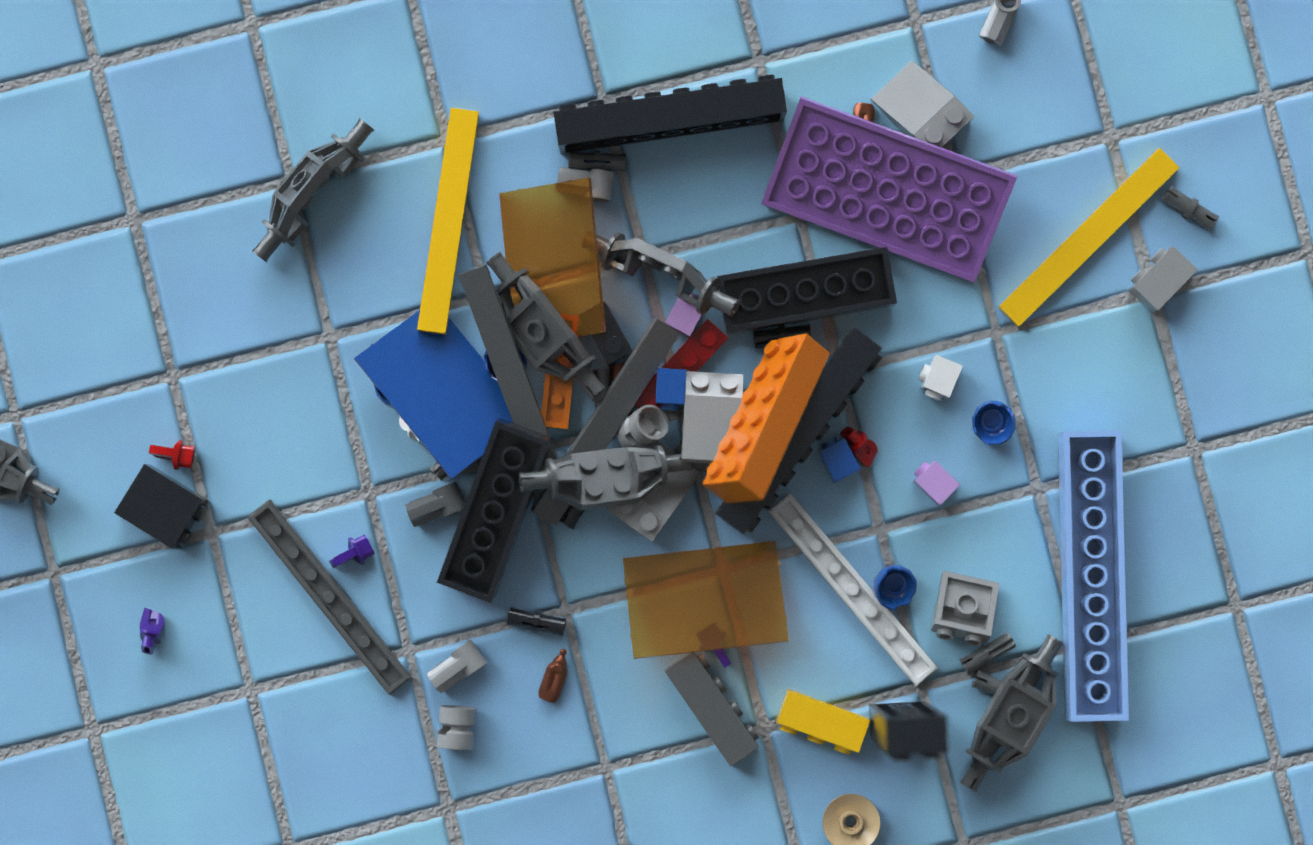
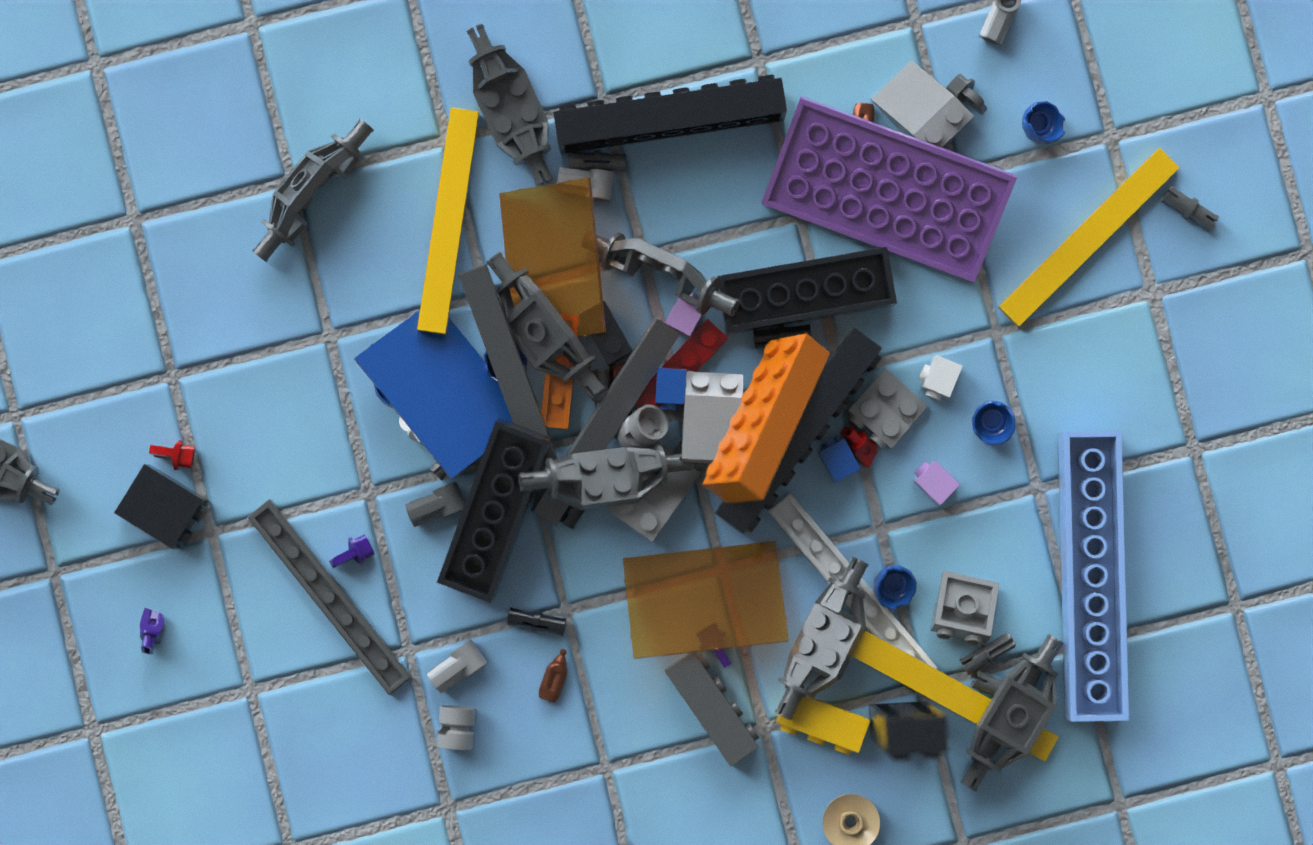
(509, 105): none -> dark grey plate
(825, 639): none -> plate
(886, 410): none -> light grey plate
(935, 684): none -> yellow tile
(963, 91): none -> dark grey piece
(1043, 123): none -> blue hair
(1162, 278): light grey brick -> none

